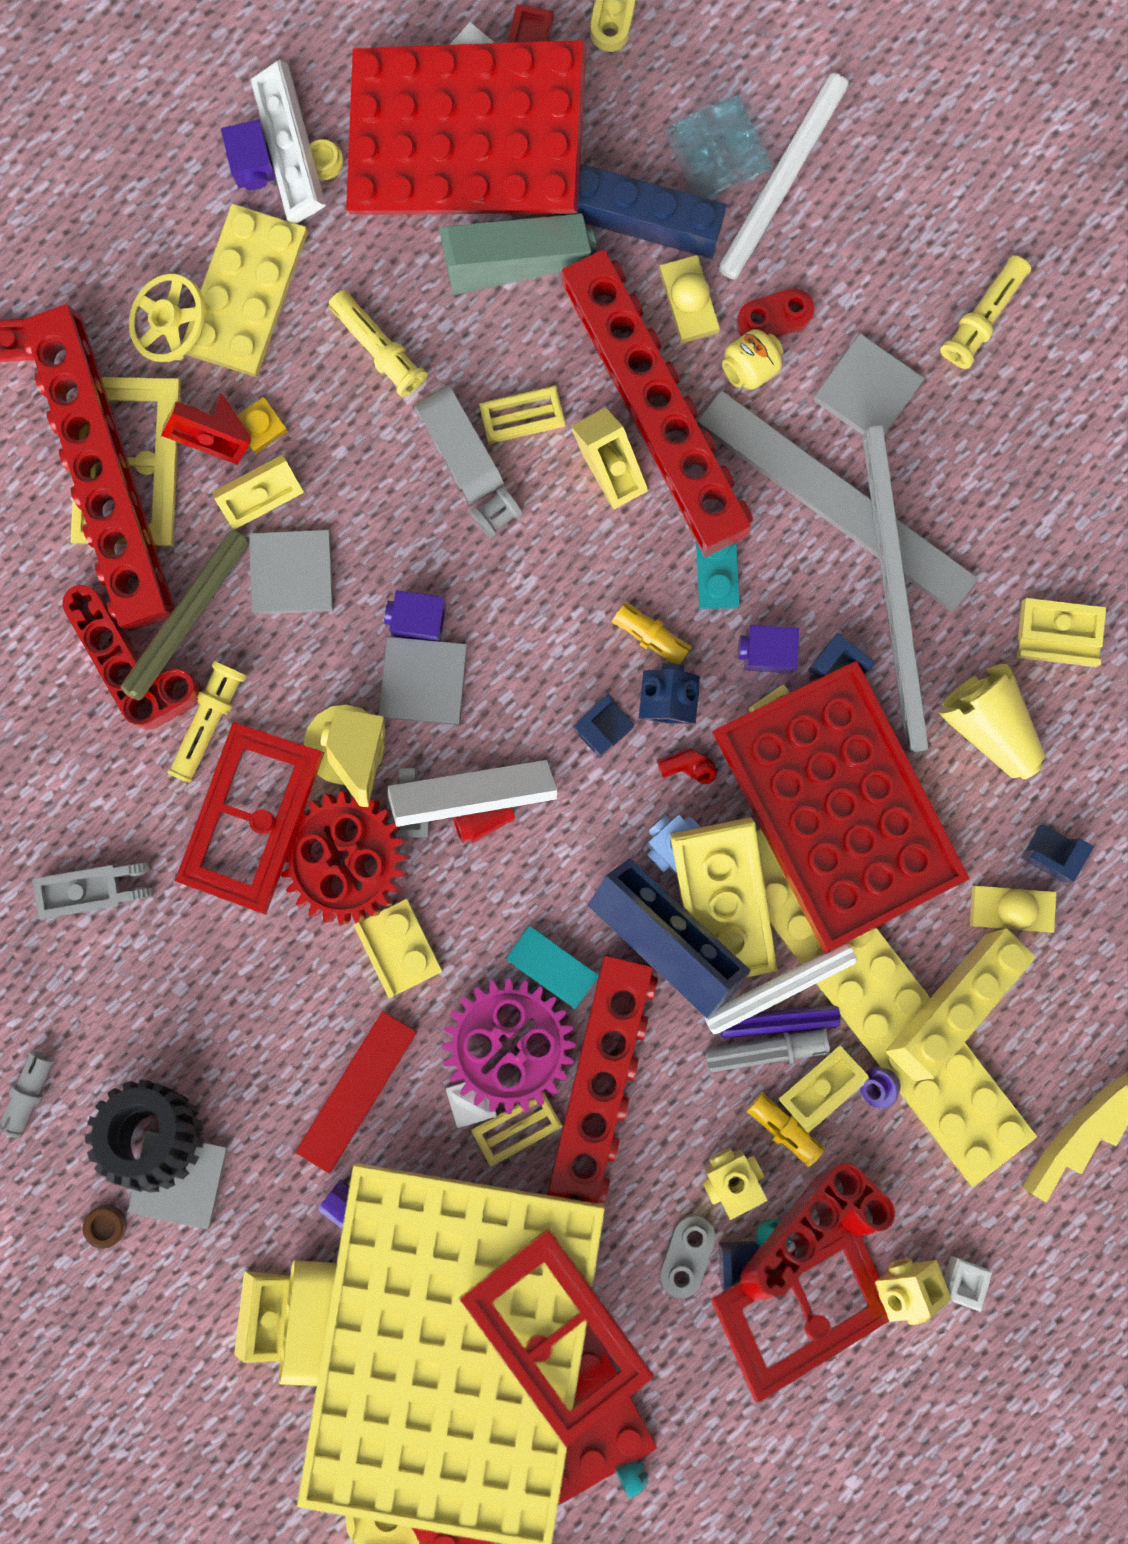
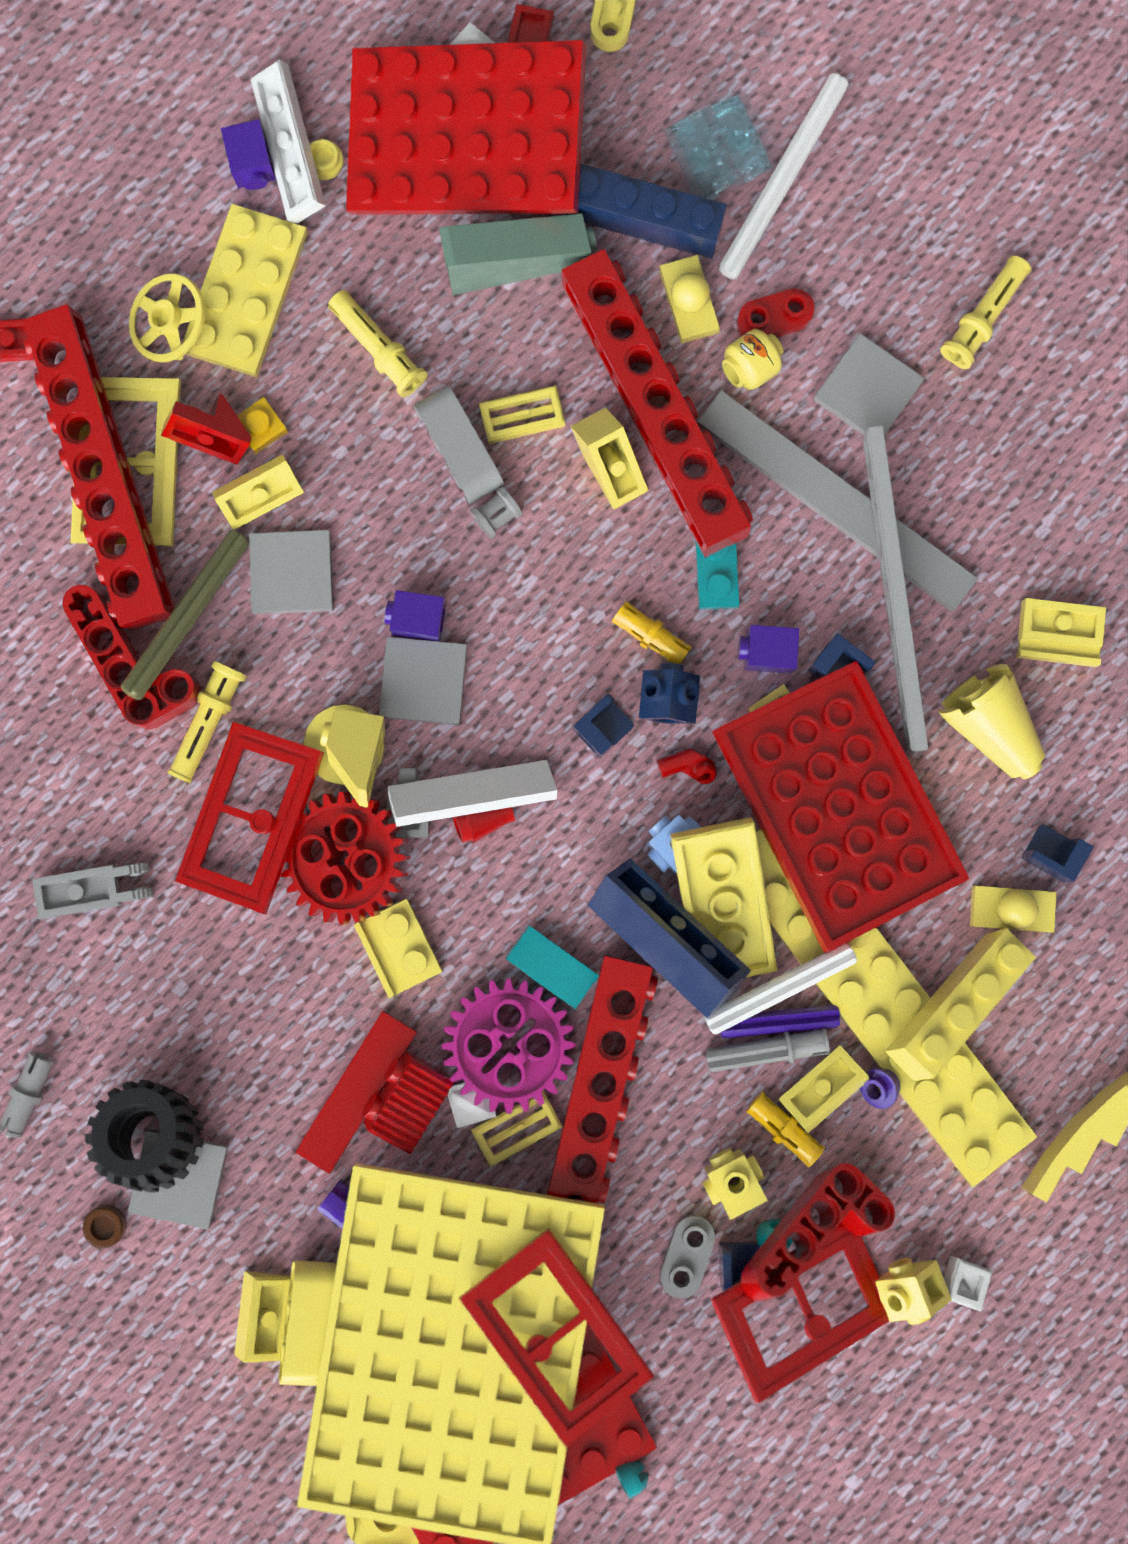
(406, 1101): none -> red brick

